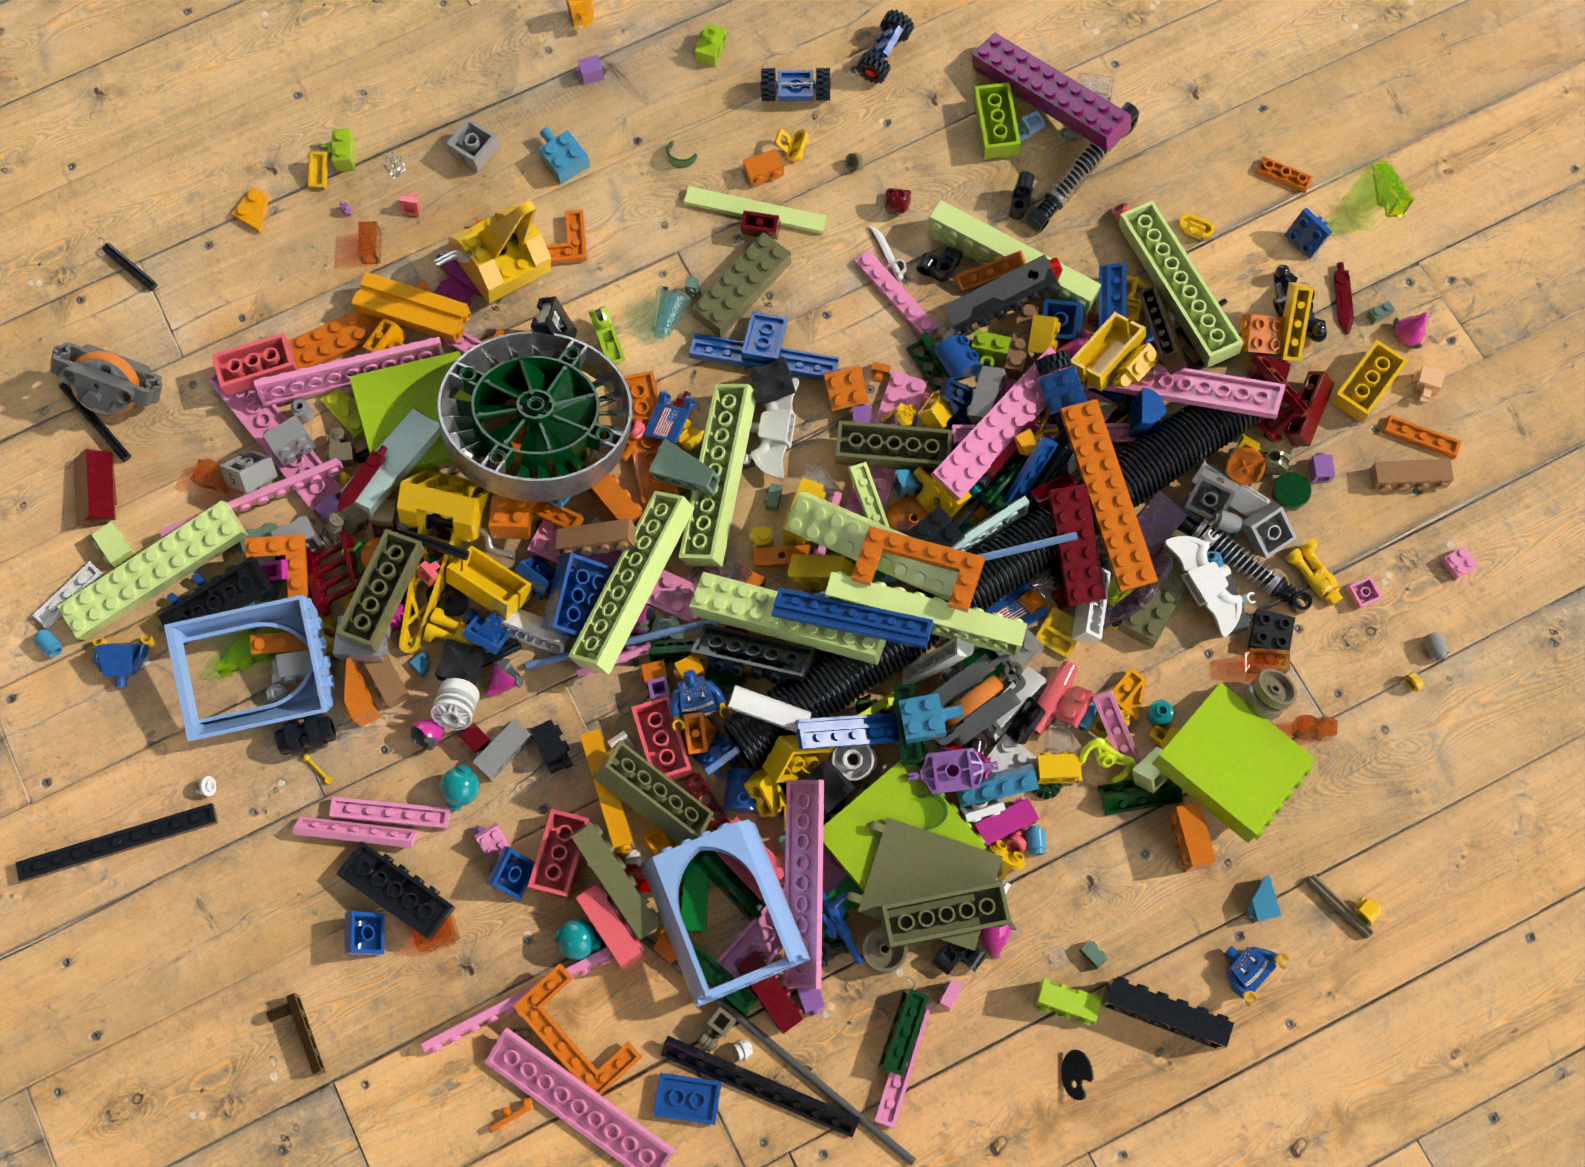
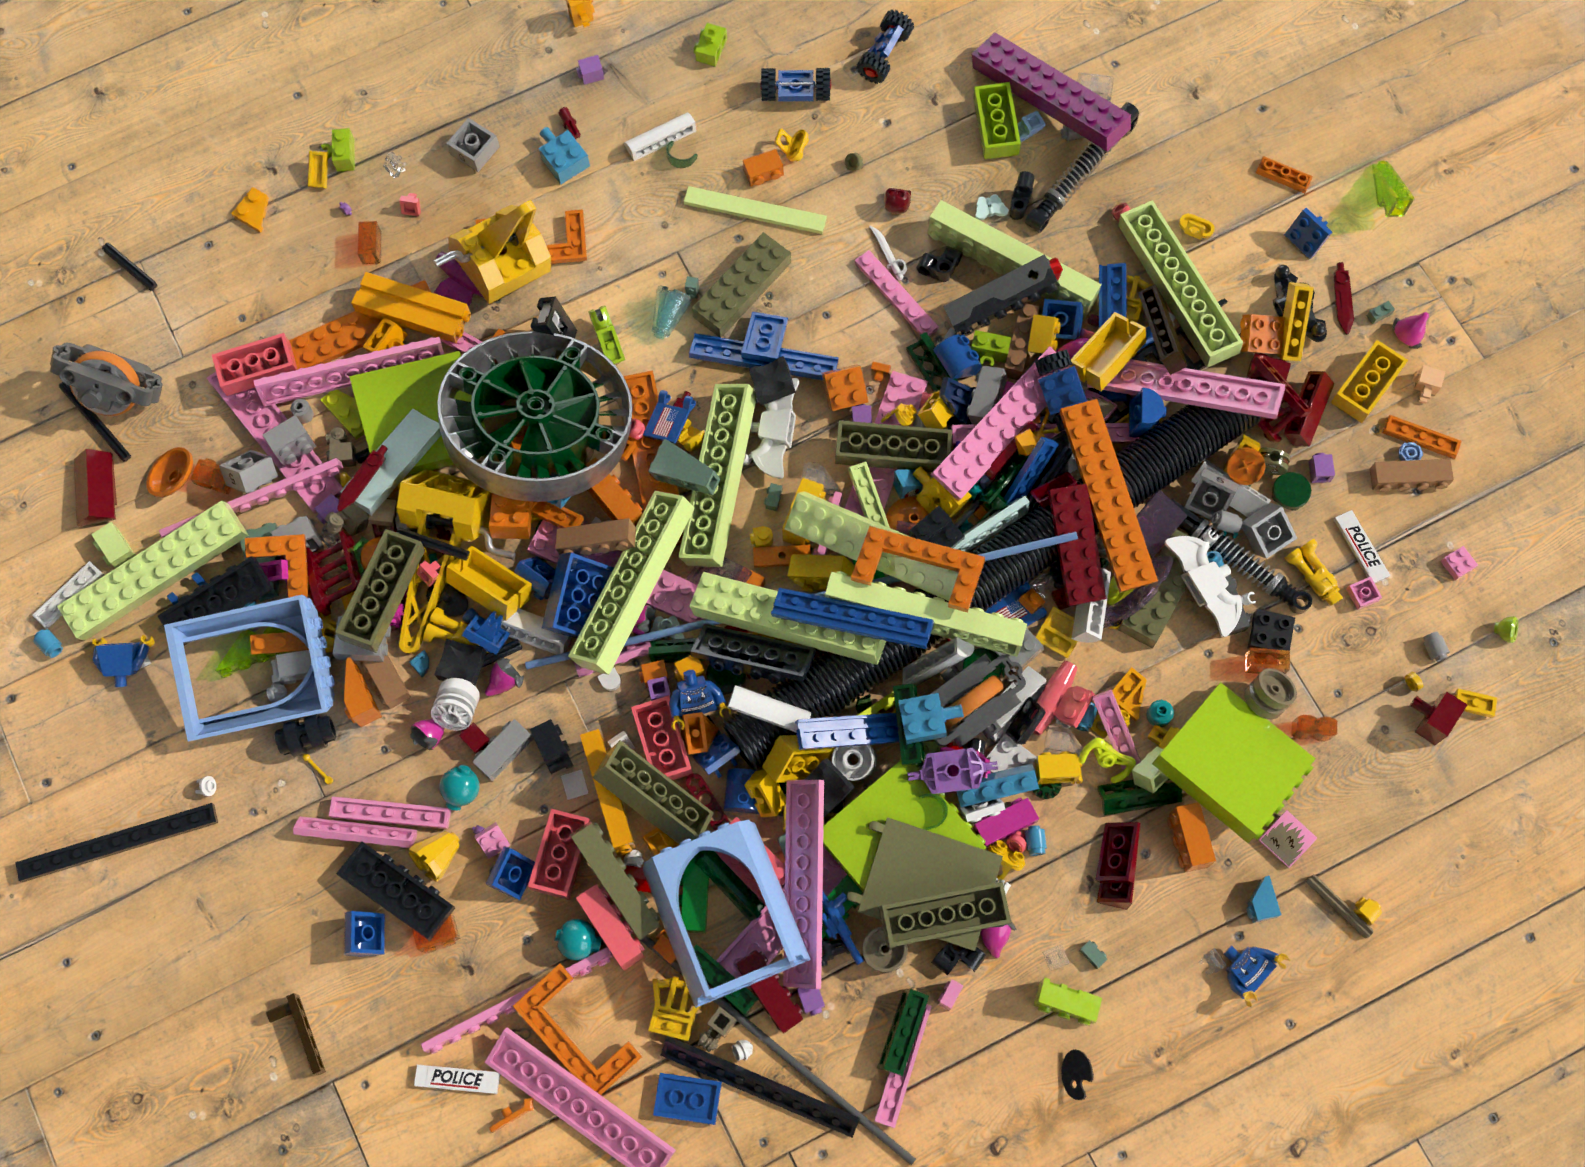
(170, 472): none -> orange dish
(435, 854): none -> yellow cone
(457, 1079): none -> white tile
(569, 122): none -> dark red axle
(574, 784): none -> white sticker
(610, 682): none -> white tile
(660, 136): none -> white brick
(668, 1020): none -> yellow plate
(756, 223): dark red brick -> none
(989, 207): none -> light aqua animal
(989, 271): orange tile -> none
(1118, 864): none -> dark red slope
(1136, 365): yellow brick -> none
(1167, 1013): black brick -> none
(1214, 960): none -> clear tile
(1288, 838): none -> slope
(1361, 546): none -> white tile
(1413, 448): none -> light blue plate
(1438, 717): none -> dark red brick
(1477, 703): none -> yellow plate
(1507, 629): none -> lime brick

